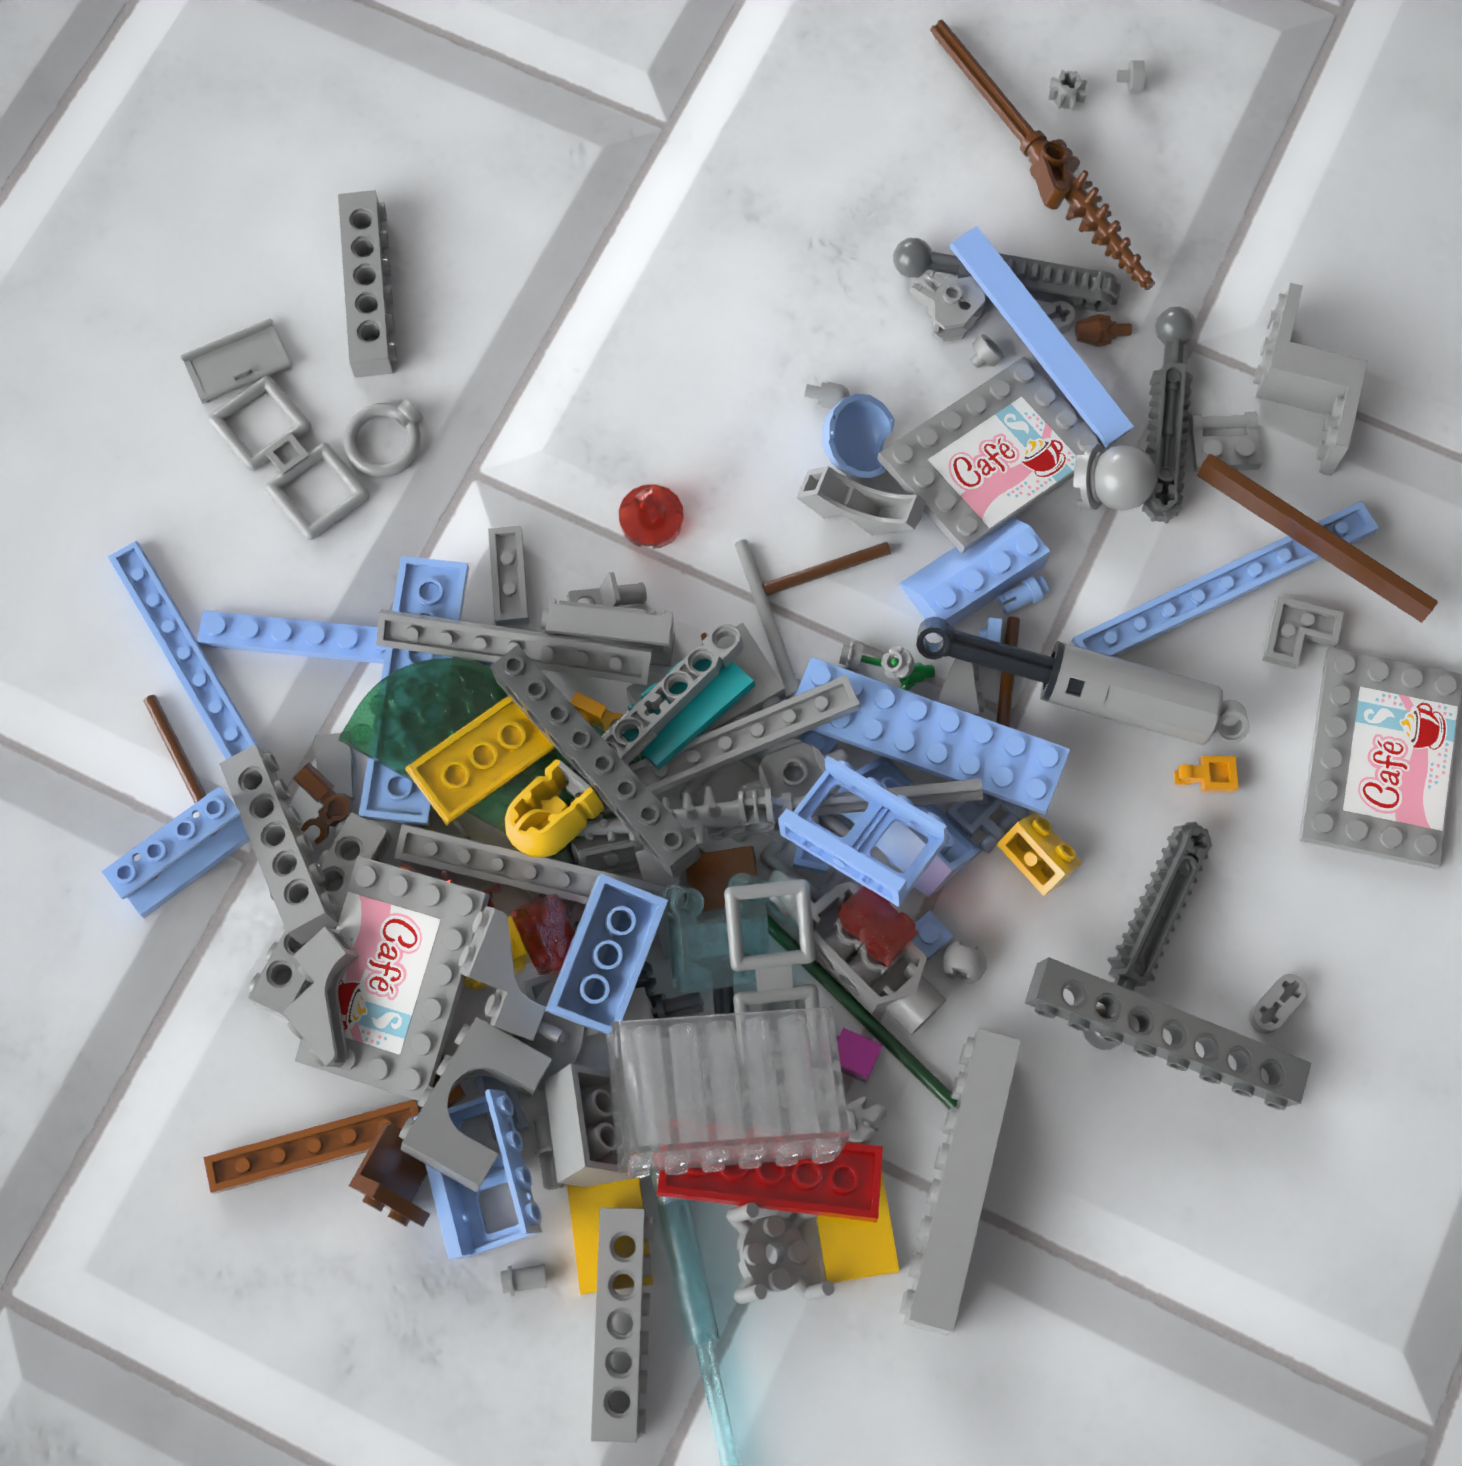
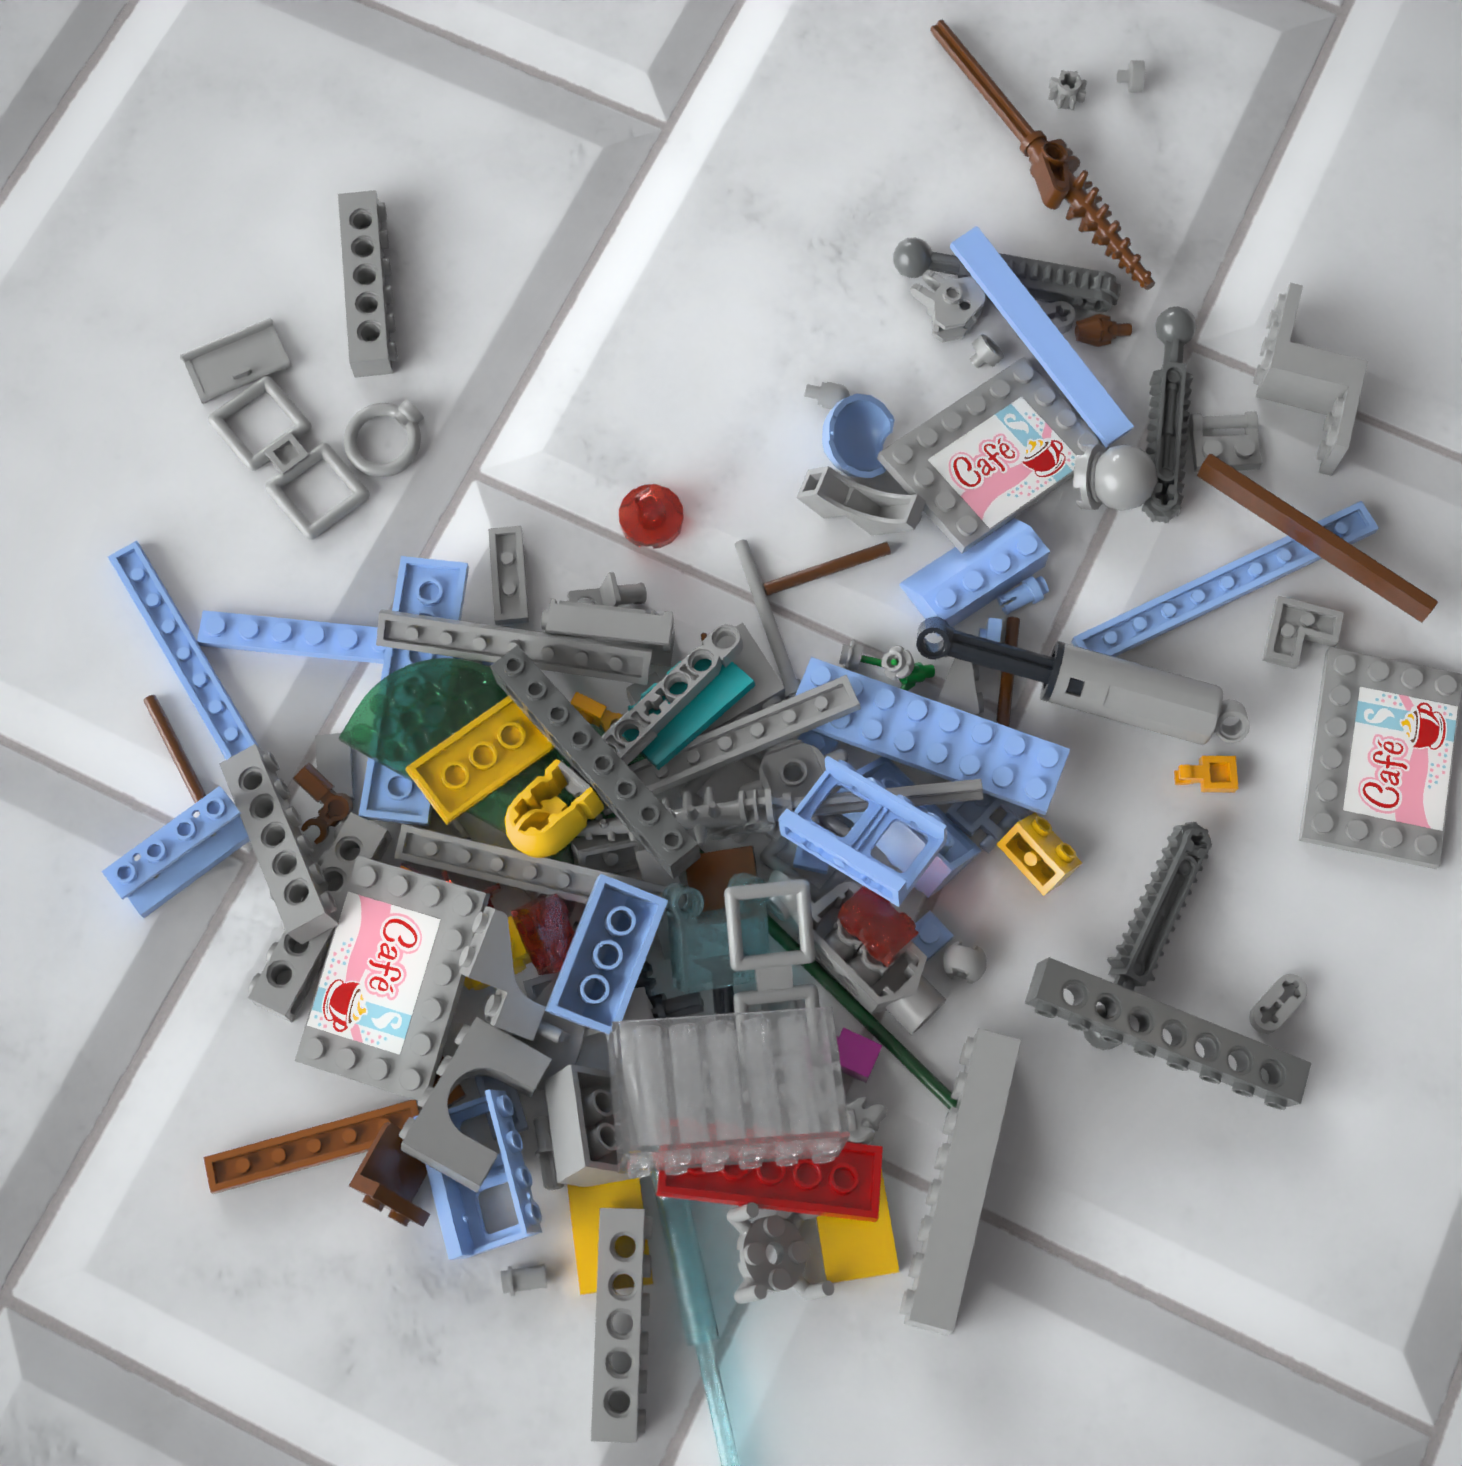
(317, 1010): light grey arch -> none

